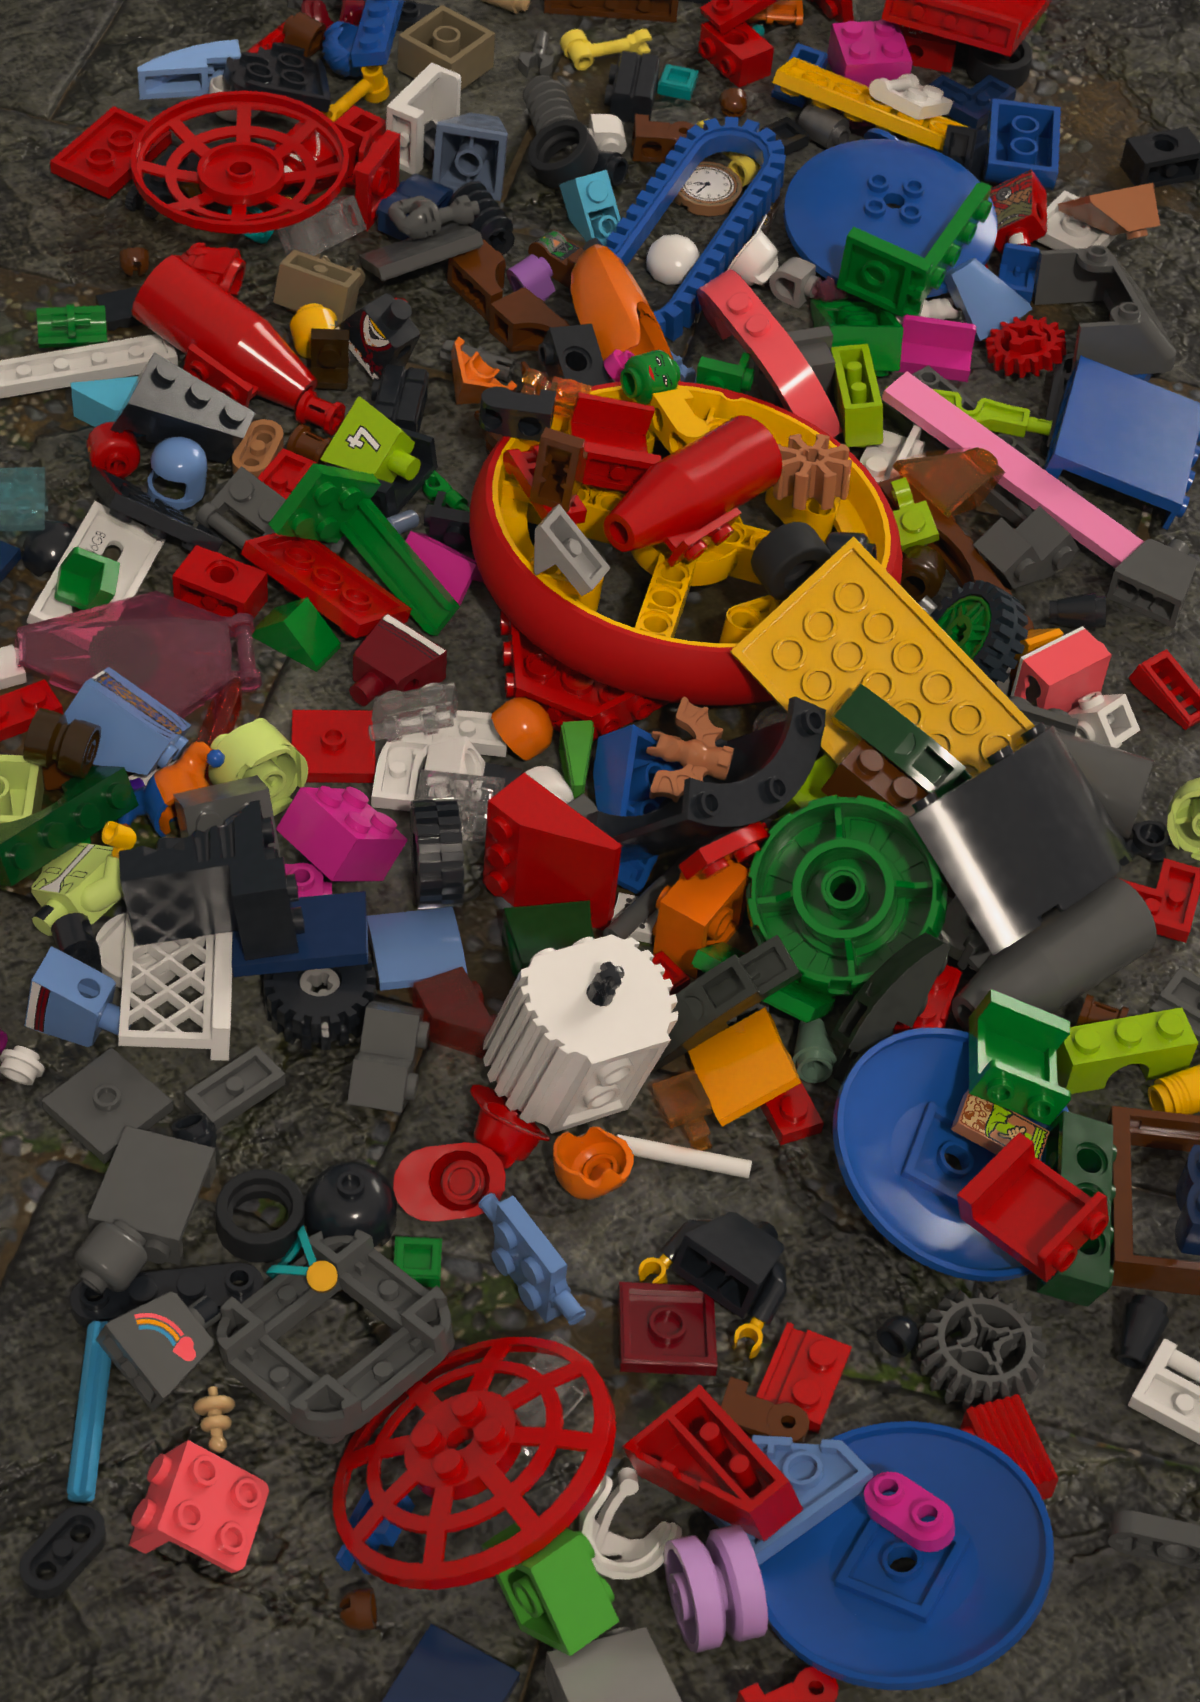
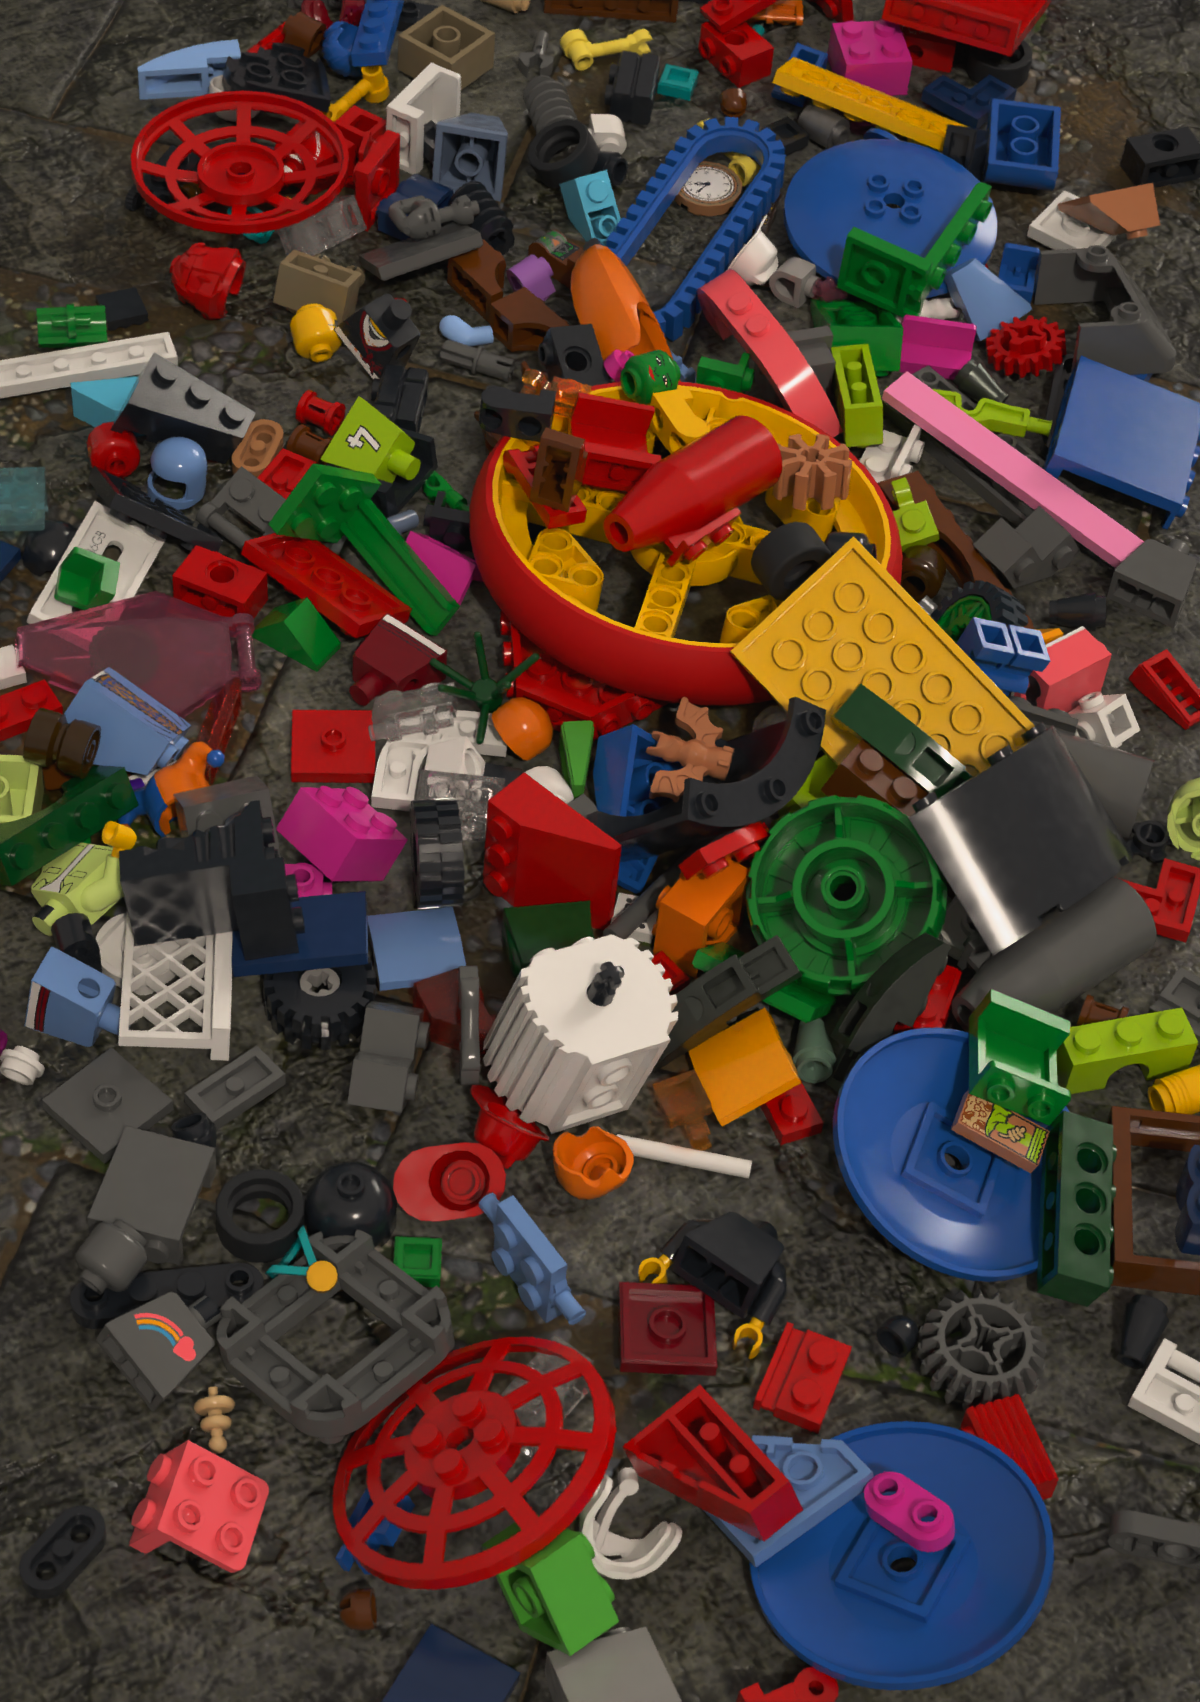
(89, 1418): dark azure axle -> none
(102, 153): red plate -> none
(134, 260): reddish brown hinge -> none
(220, 336): red piece -> none
(264, 752): yellowish green brick -> none
(330, 357): dark brown bracket -> none
(459, 331): none -> light blue arm
(469, 1045): none -> dark grey helmet
(472, 375): orange slope -> none
(485, 691): none -> dark green plant
(564, 544): light grey slope -> none
(655, 139): reddish brown leg -> none
(671, 259): white hair -> none
(715, 1588): lavender wheel -> none
(763, 1417): reddish brown leg -> none
(910, 97): white plate -> none
(952, 477): clear orange slope -> none
(978, 383): none -> pearl dark grey cone
(1005, 652): none -> blue hips
(1020, 210): torso -> none
(1031, 1210): red panel -> none

